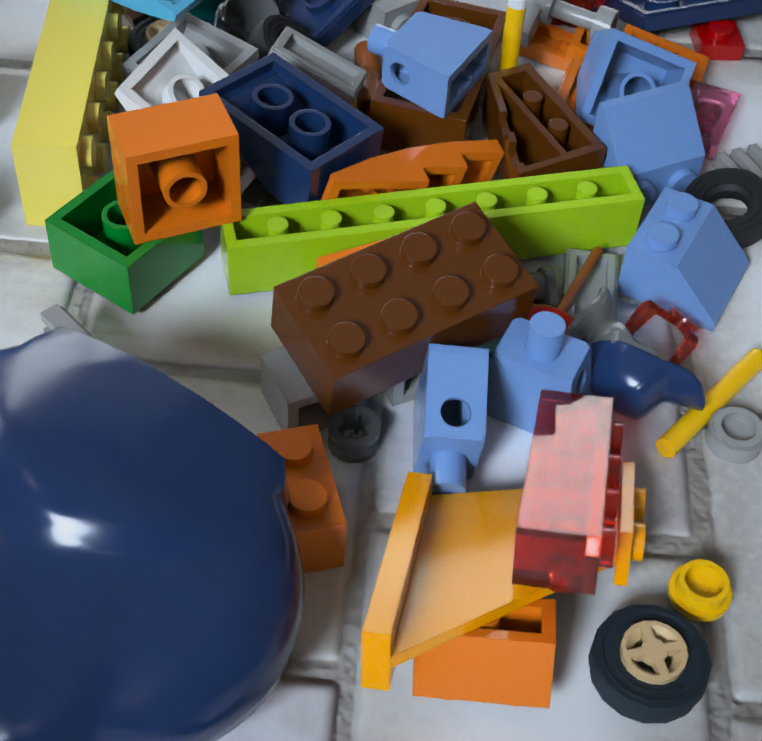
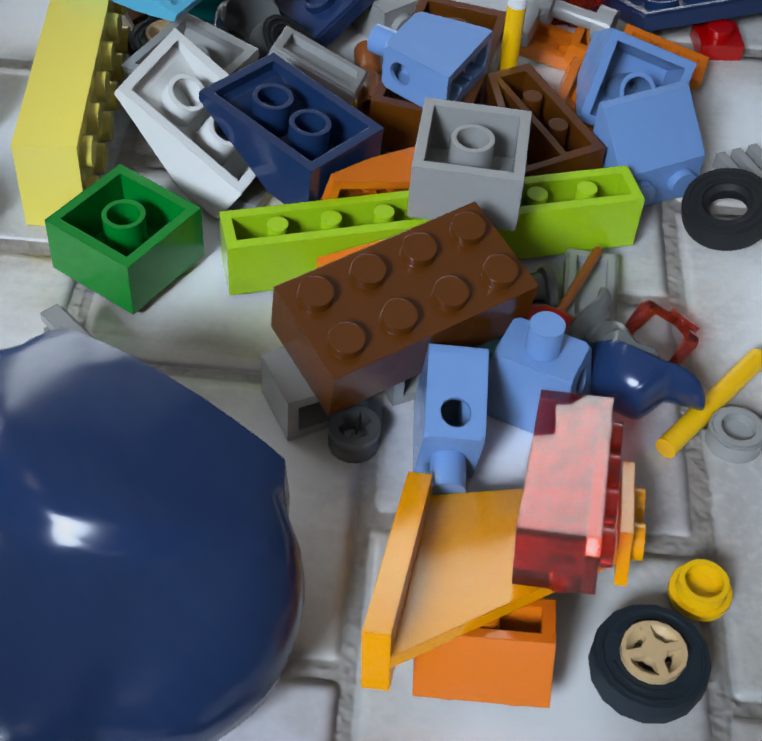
(176, 167): orange brick -> none
(314, 499): orange brick -> none
(469, 157): none -> light grey brick
(683, 259): medium blue slope -> none
(714, 112): clear pink plate -> none

